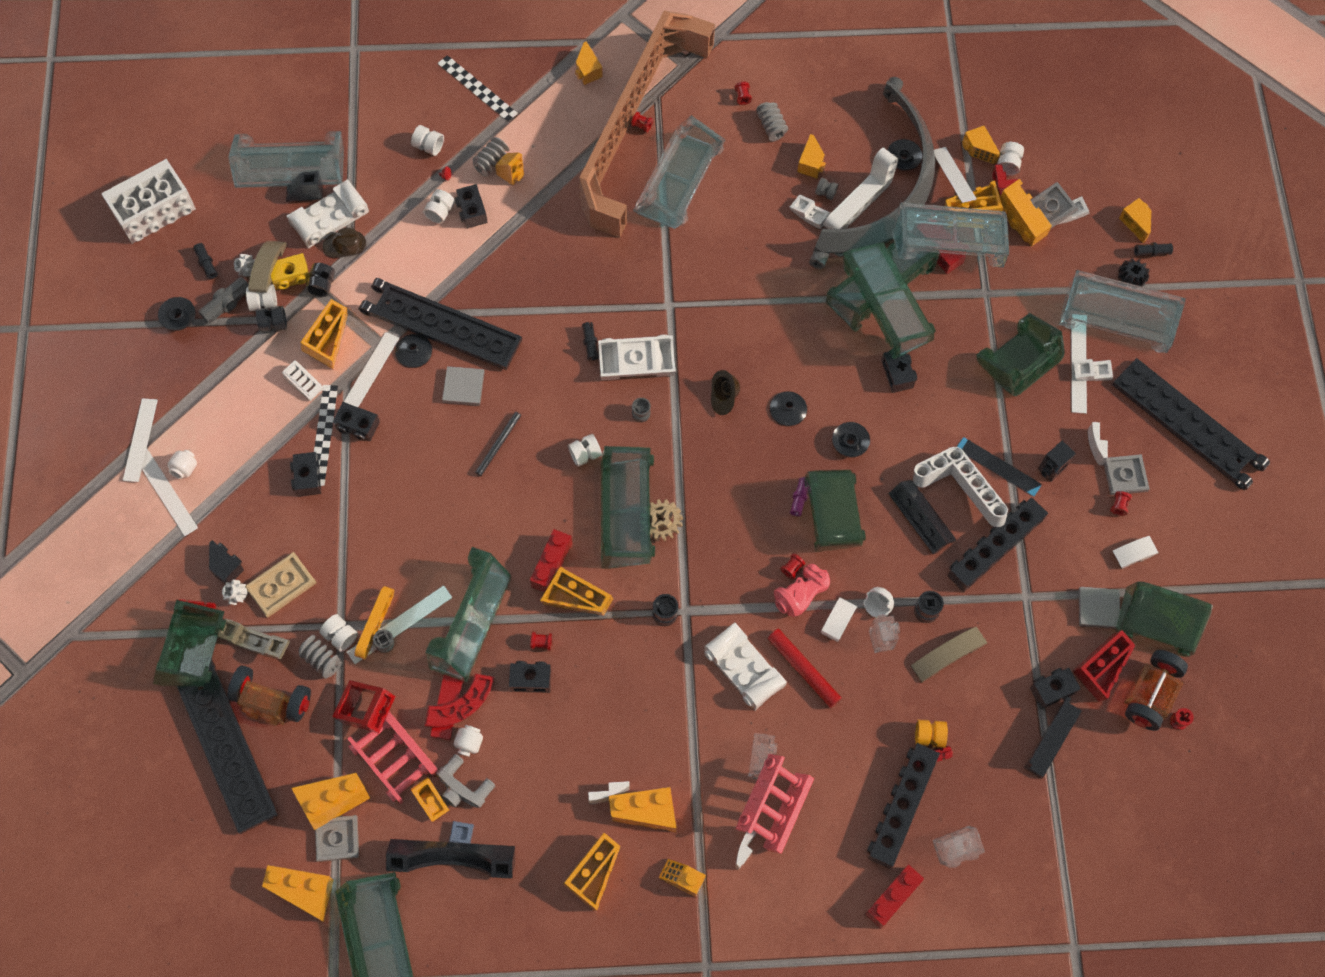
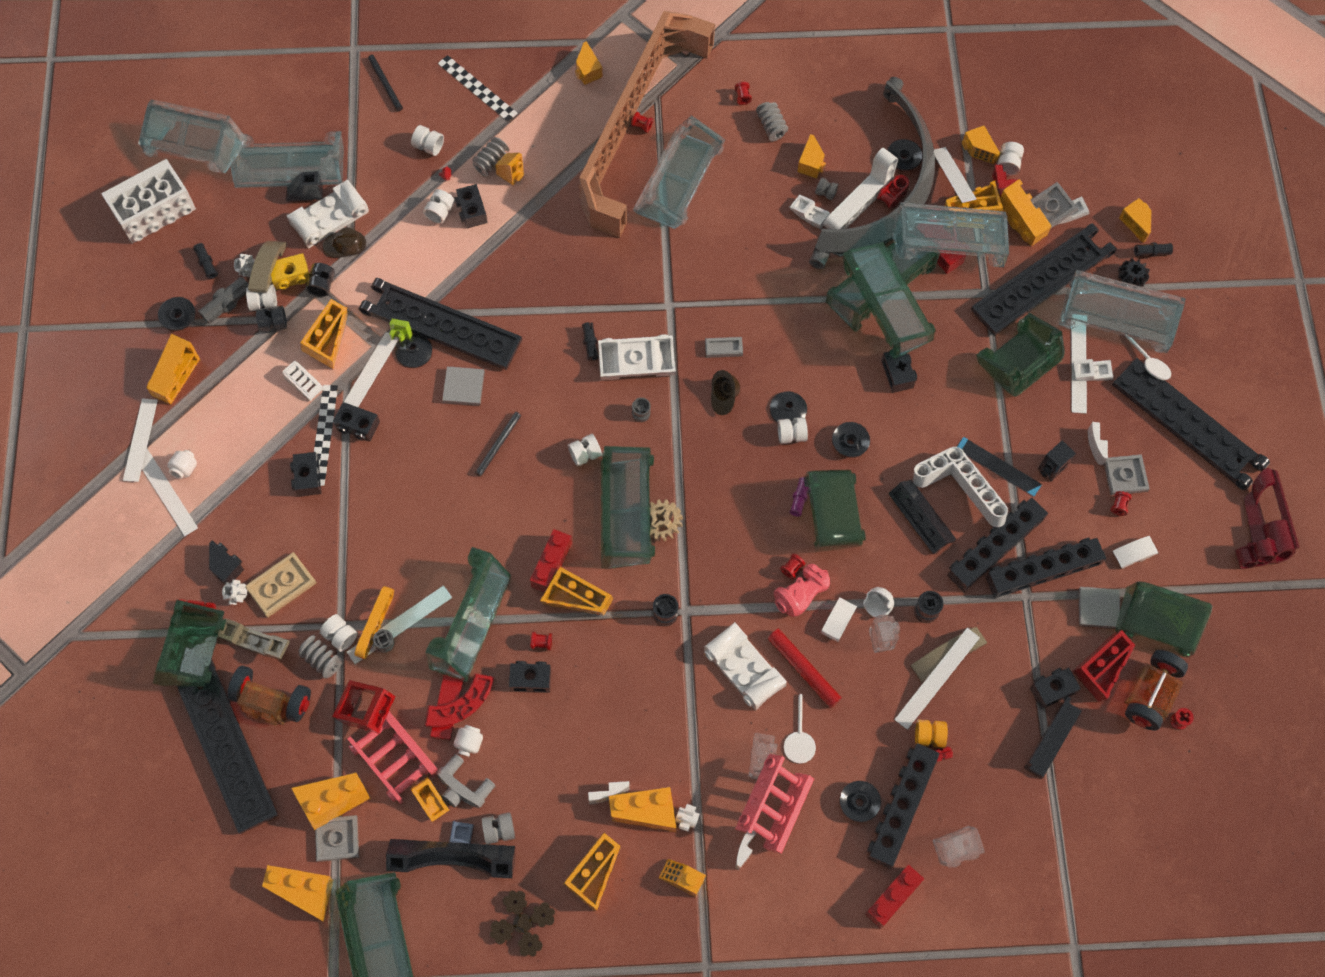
(172, 369): none -> light orange wedge
(191, 135): none -> windscreen
(385, 83): none -> black bar
(400, 329): none -> lime tile
(498, 828): none -> light grey wheel
(522, 923): none -> dark brown plant
(687, 817): none -> white gear
(723, 347): none -> light grey tile
(792, 430): none -> white wheel
(799, 746): none -> white piece
(865, 792): none -> black dish
(892, 193): none -> red piece
(937, 678): none -> white sticker
(1041, 280): none -> black hinge
(1088, 547): none -> black brick
(1153, 366): none -> white piece
(1270, 541): none -> dark red panel

